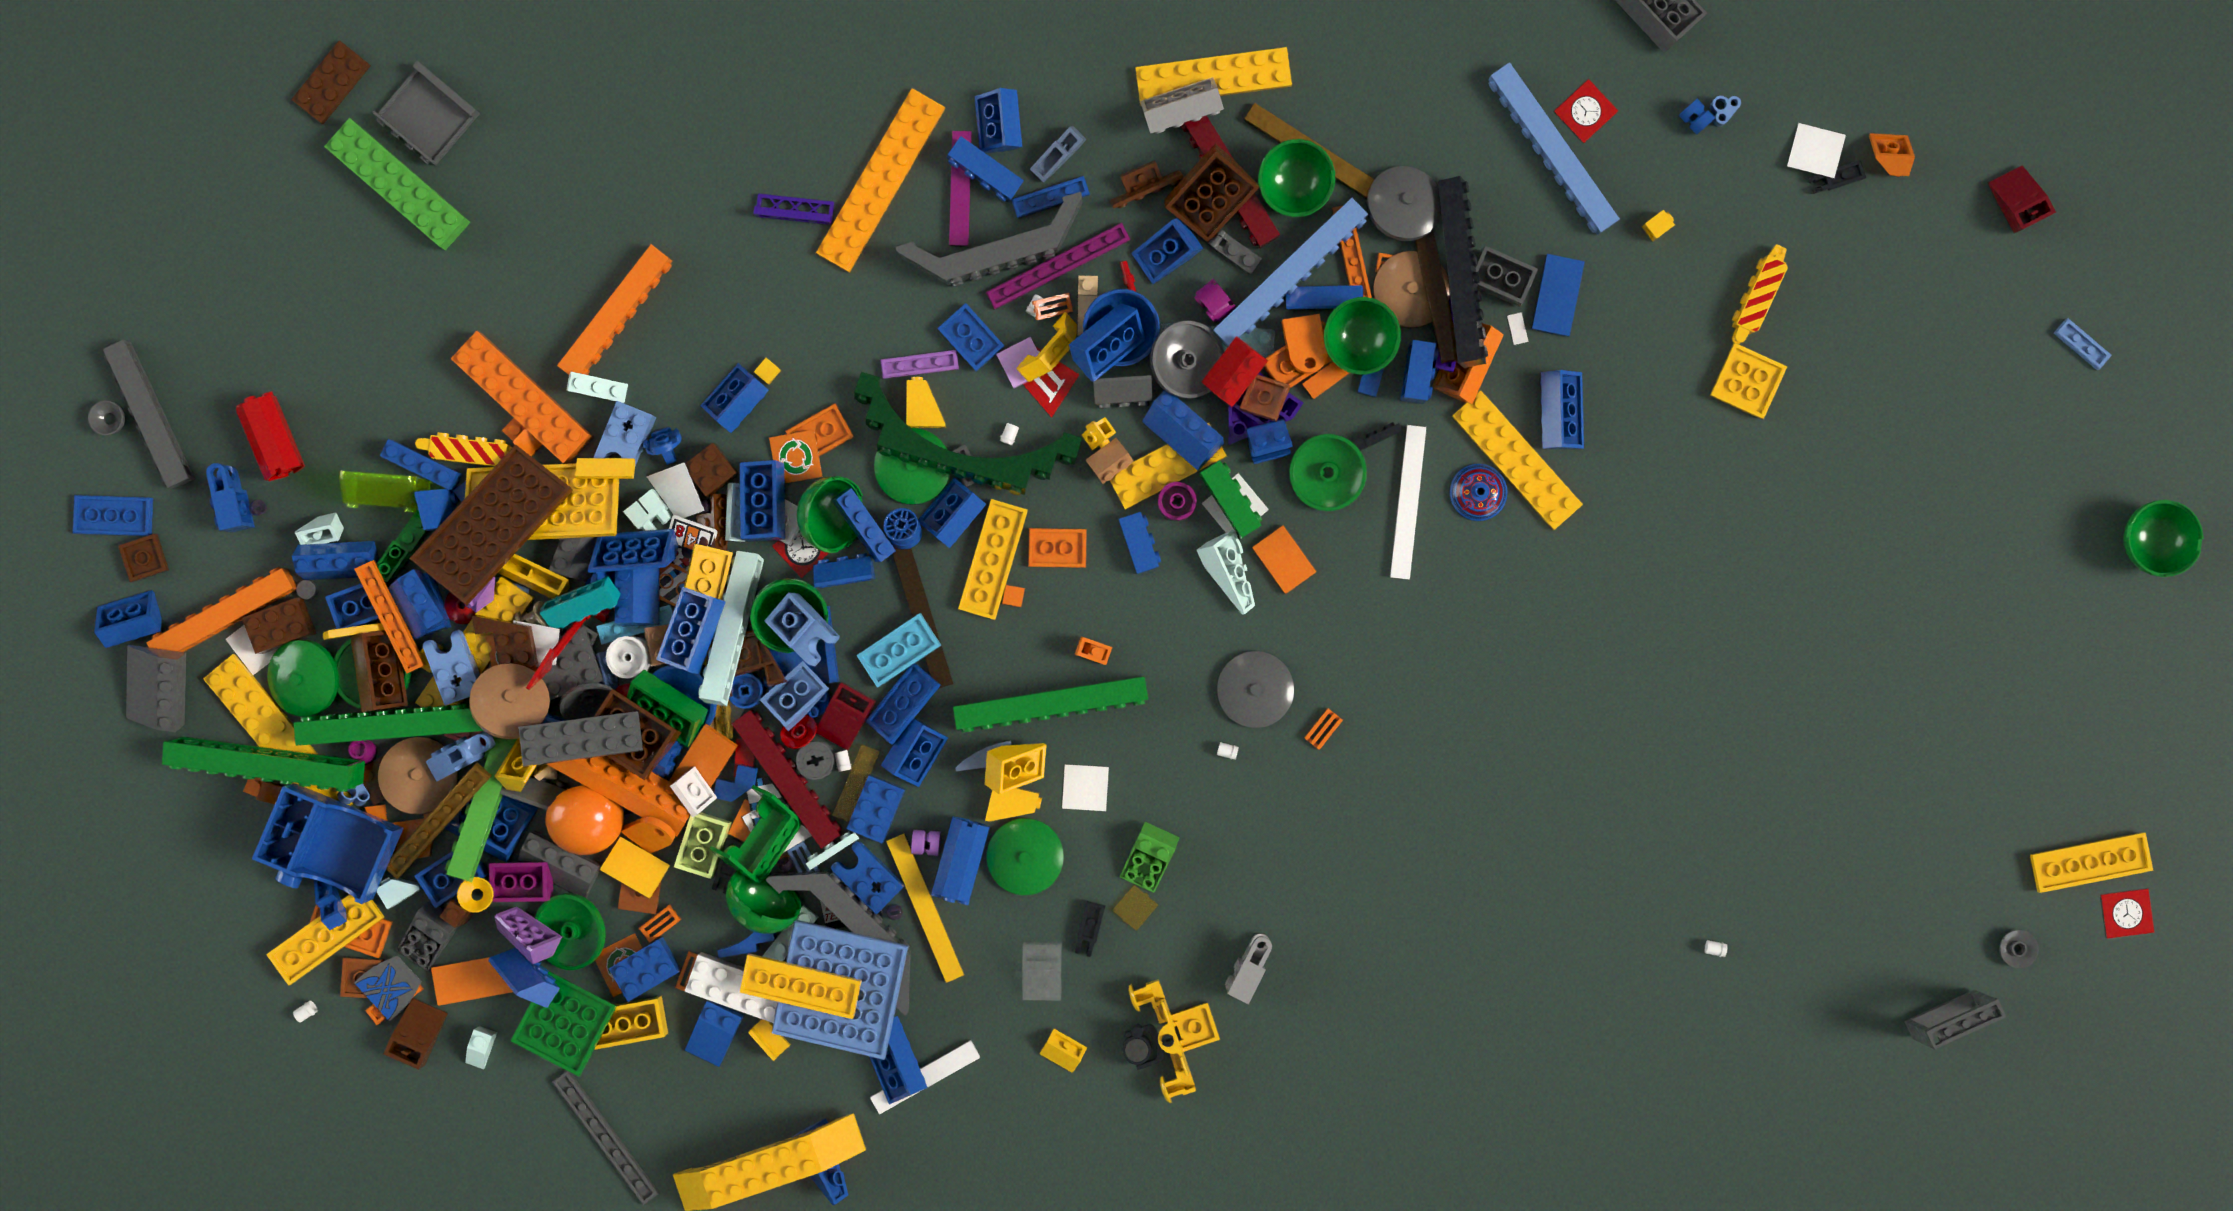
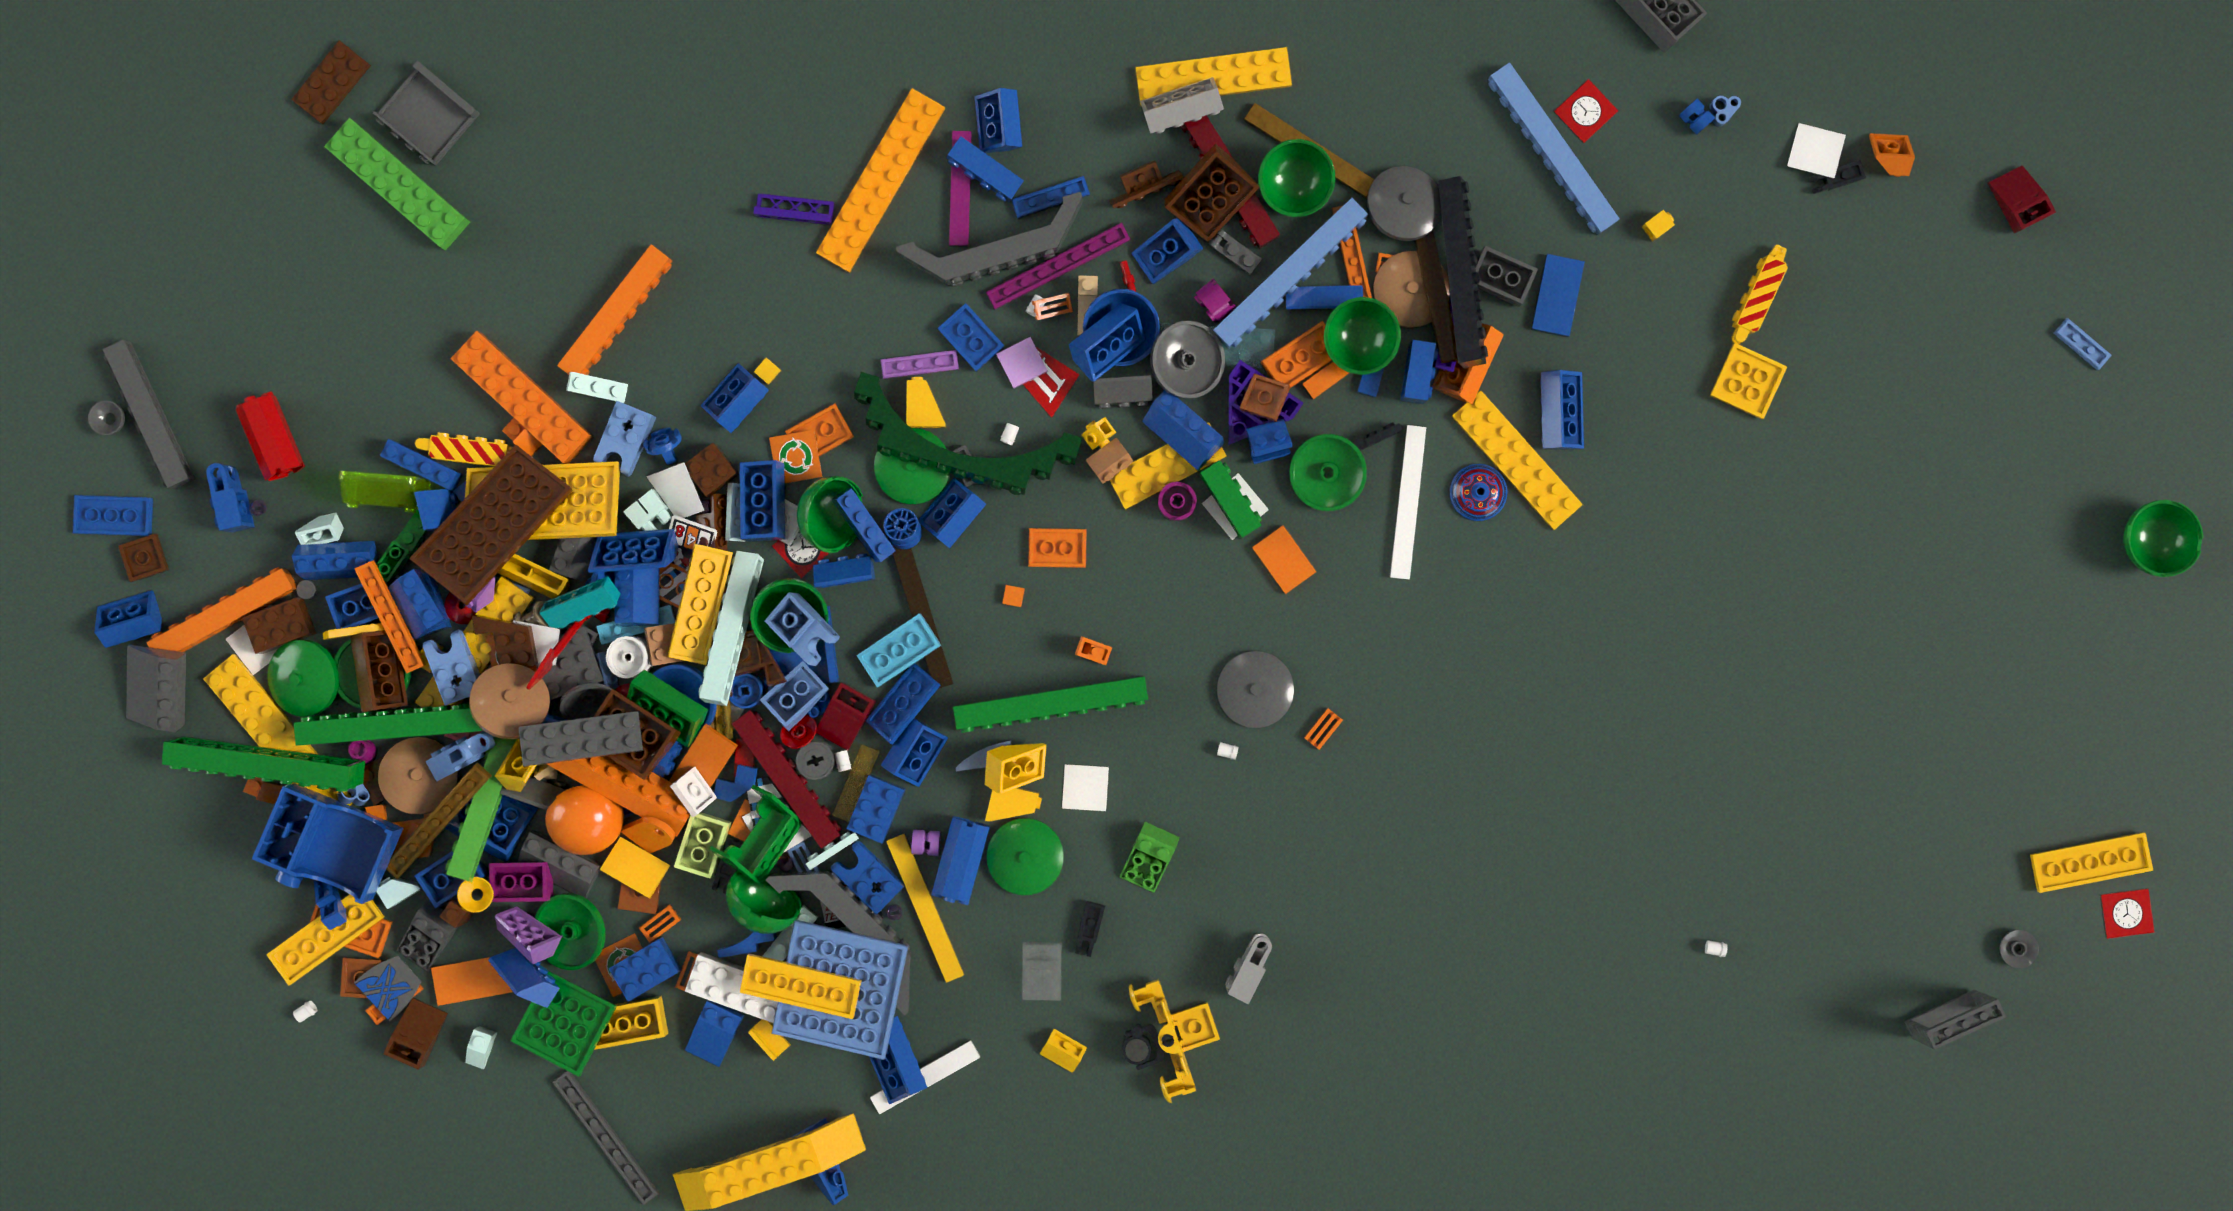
(605, 468): yellow tile -> none
(690, 630): blue slope -> none
(993, 559): yellow plate -> none
(1052, 353): yellow slope -> none
(1058, 153): sand blue slope -> none
(1135, 907): clear yellow piece -> none
(1139, 542): blue brick -> none
(1224, 563): light aqua wedge -> none
(1234, 371): red slope -> none
(1305, 341): orange tile -> none
(1517, 328): white sticker -> none

